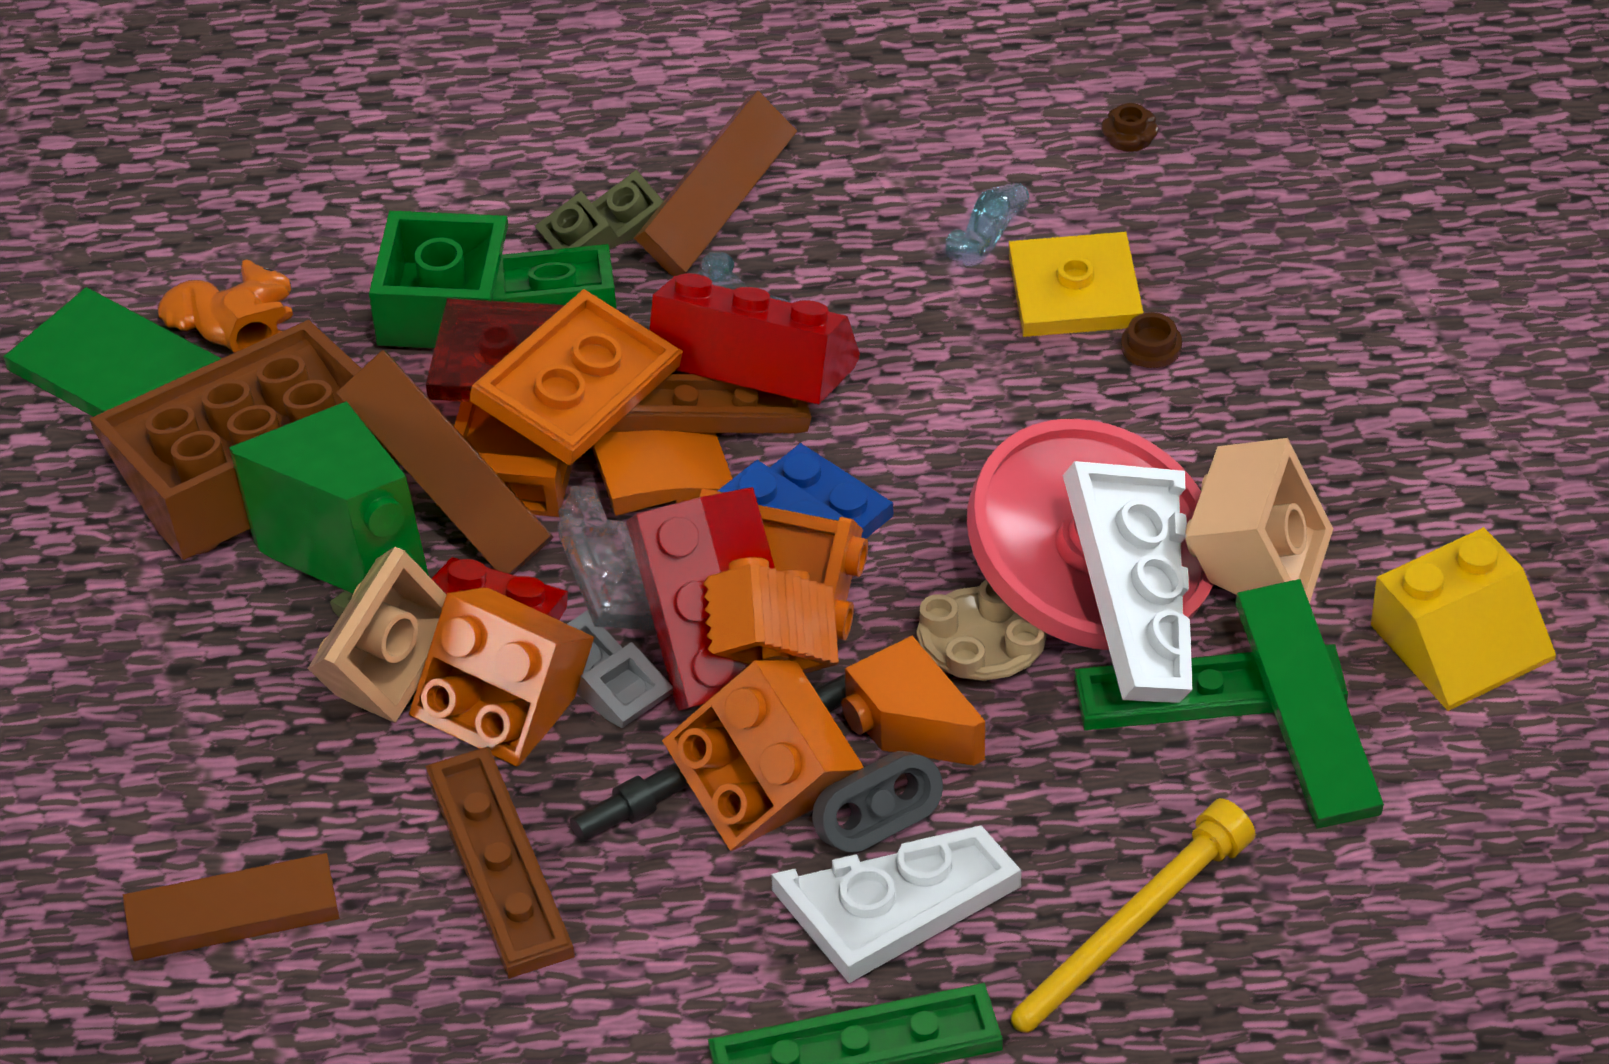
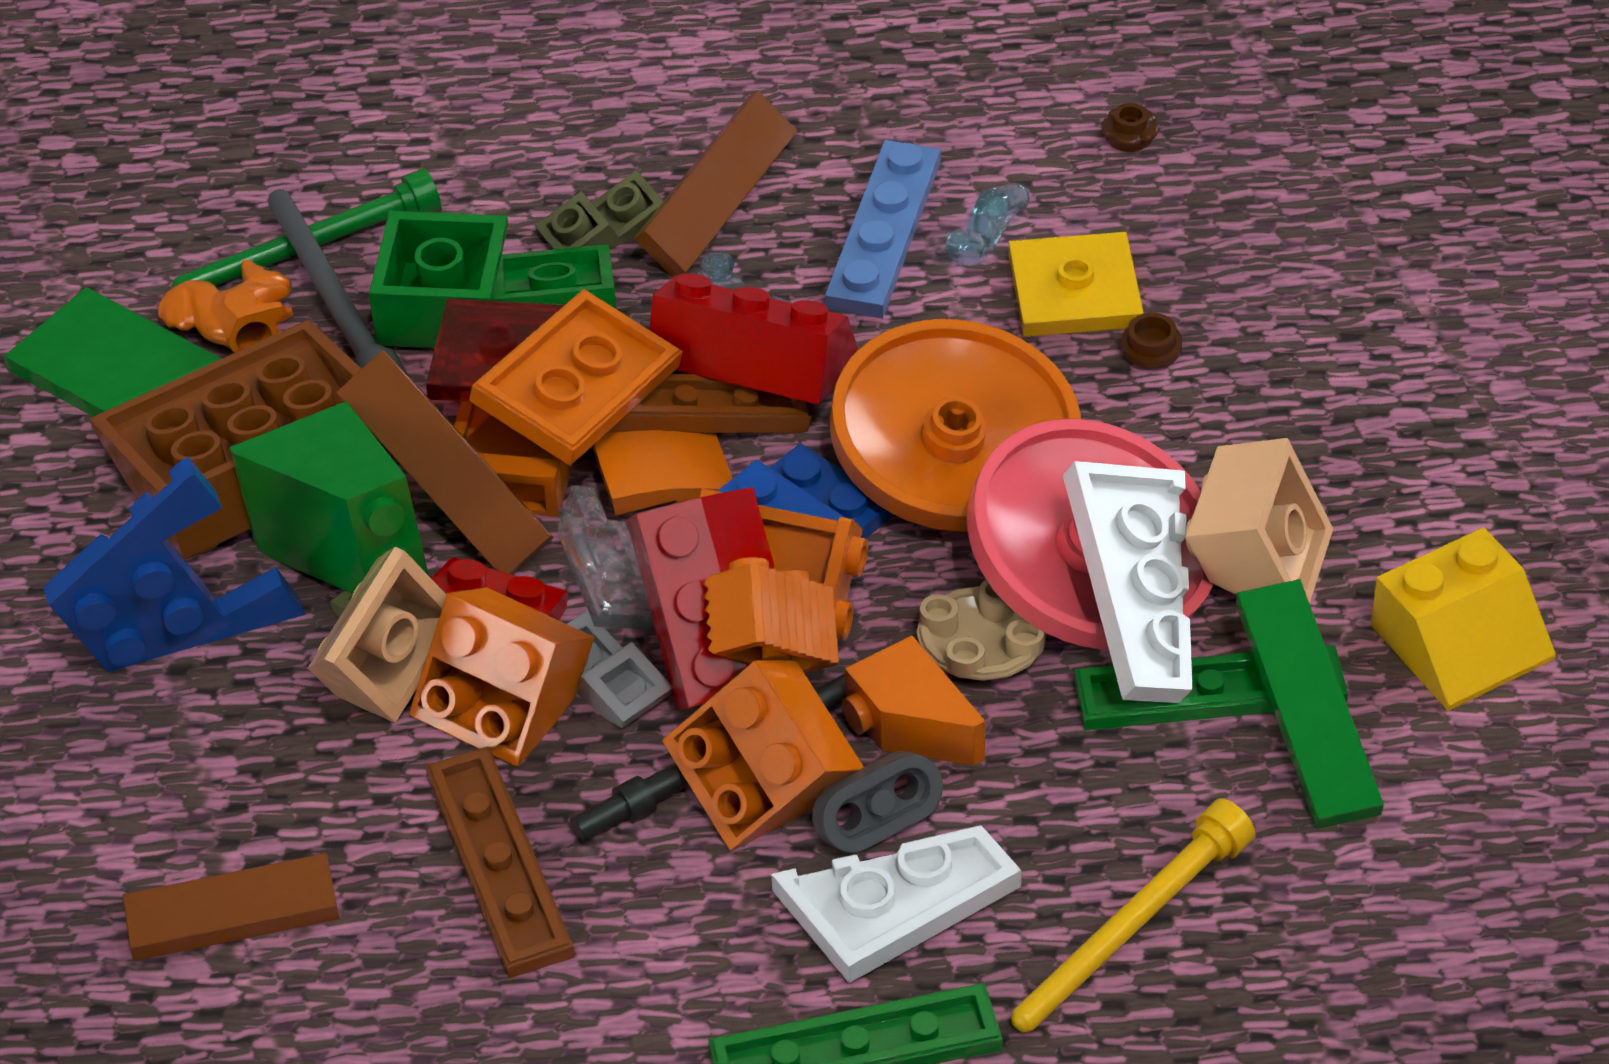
(142, 600): none -> blue wing
(326, 280): none -> dark grey piece
(414, 194): none -> green piece
(883, 229): none -> medium blue plate
(931, 406): none -> orange dish

